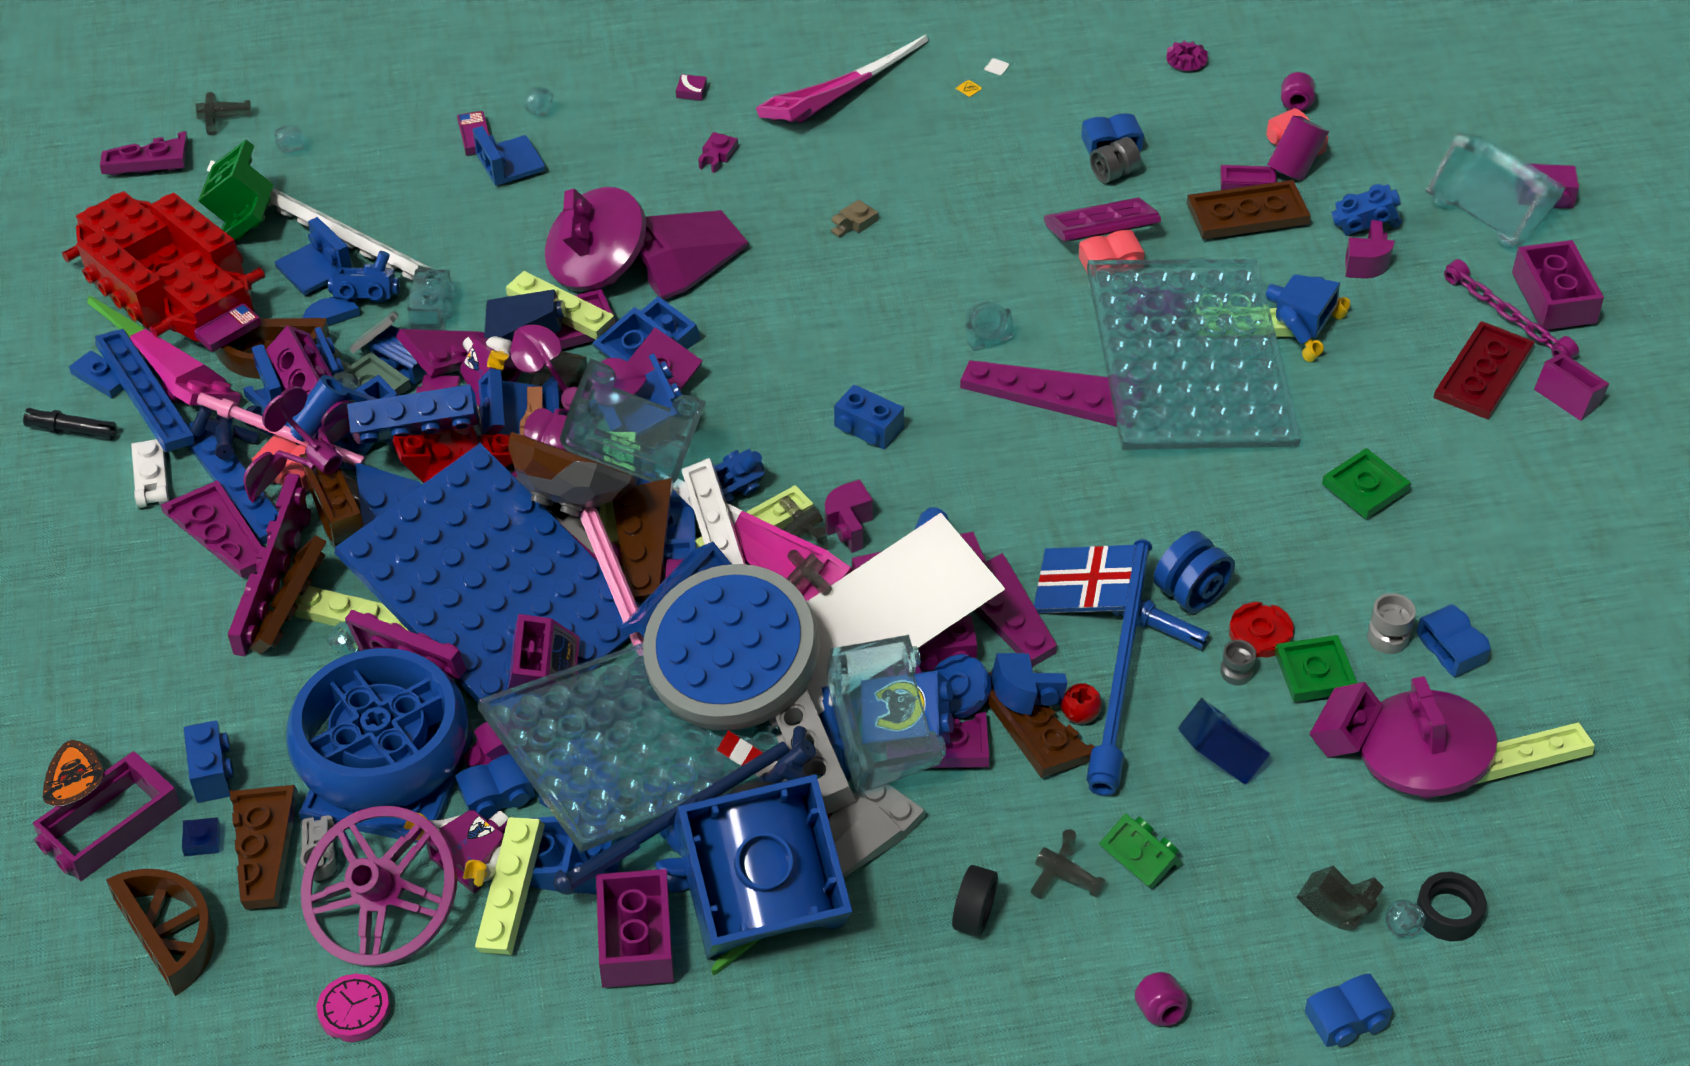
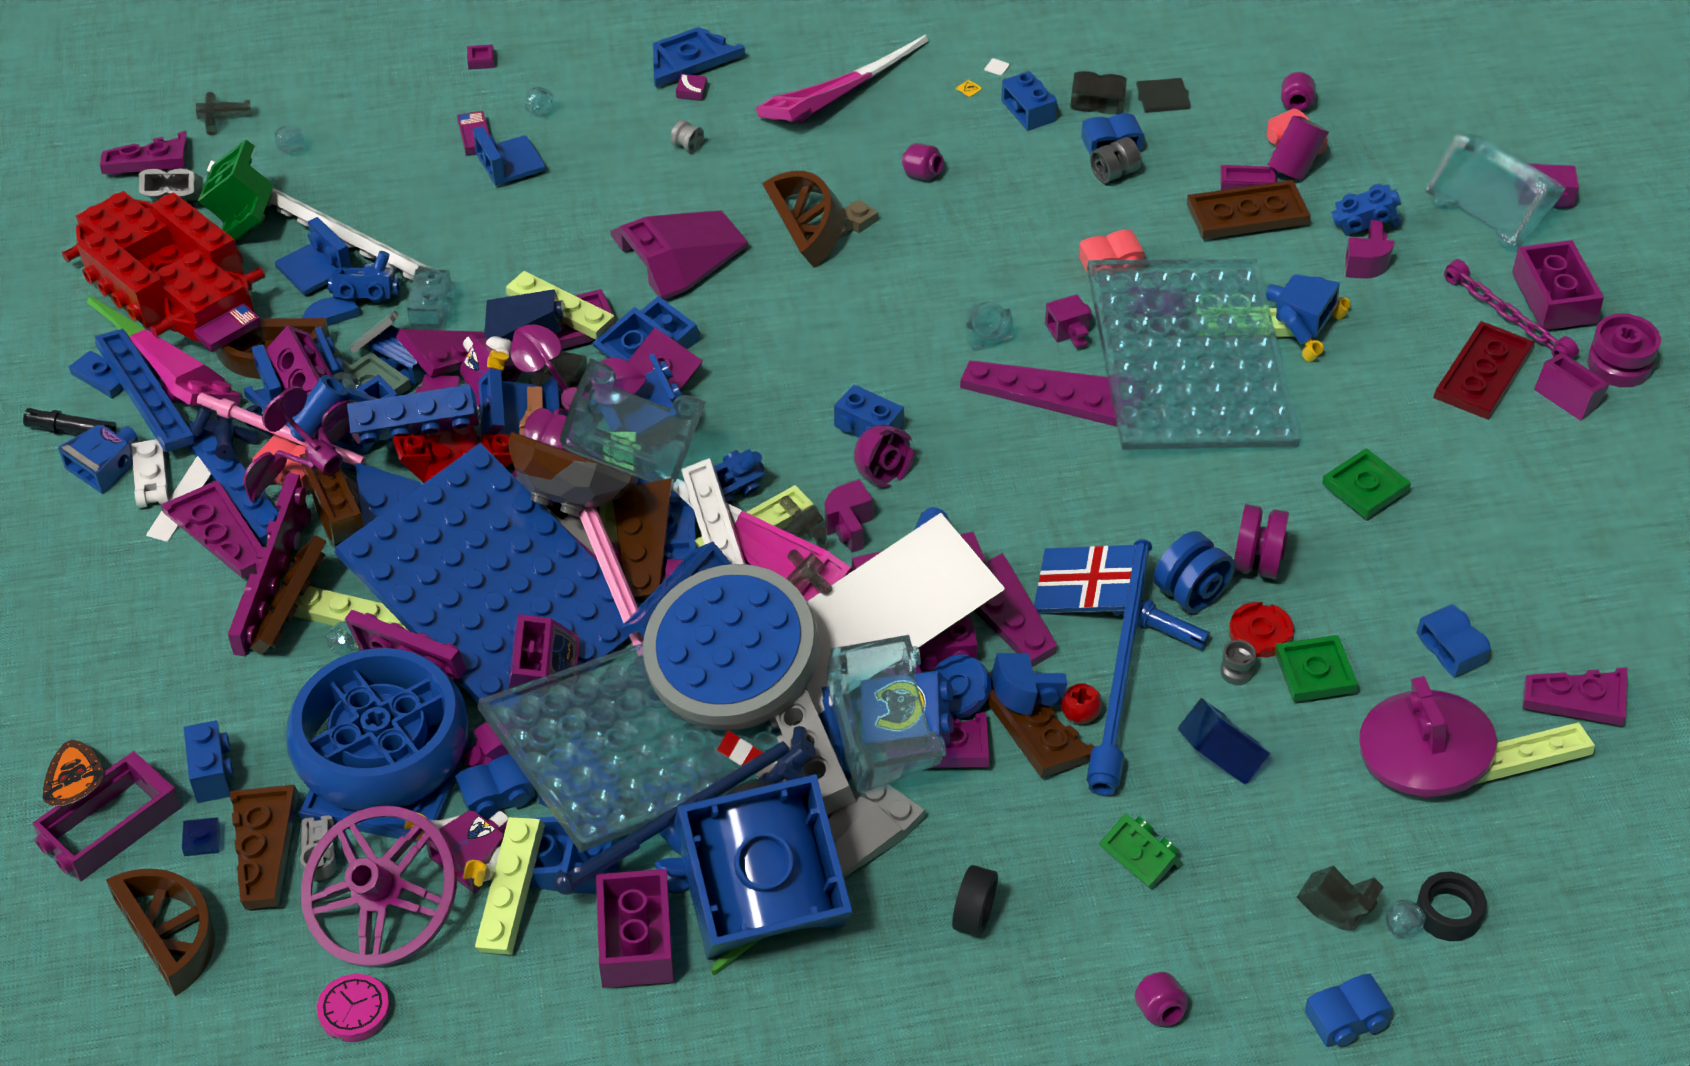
(99, 456): none -> blue torso
(158, 183): none -> light grey brick
(193, 479): none -> white sticker
(480, 57): none -> magenta tile
(595, 238): magenta bracket -> none
(687, 136): none -> light grey wheel
(690, 53): none -> blue wing
(716, 149): magenta plate -> none
(825, 234): none -> reddish brown window
(883, 454): none -> magenta cylinder
(922, 161): none -> magenta head
(1029, 100): none -> blue brick
(1061, 867): clear smoke piece -> none
(1068, 320): none -> magenta brick
(1098, 92): none -> clear smoke brick
(1102, 219): magenta piece -> none
(1163, 95): none -> clear smoke piece
(1180, 58): magenta gear -> none
(1261, 541): none -> magenta wheel
(1346, 719): magenta brick -> none
(1391, 623): light grey wheel -> none
(1585, 696): none -> magenta wing
(1624, 350): none -> magenta wheel

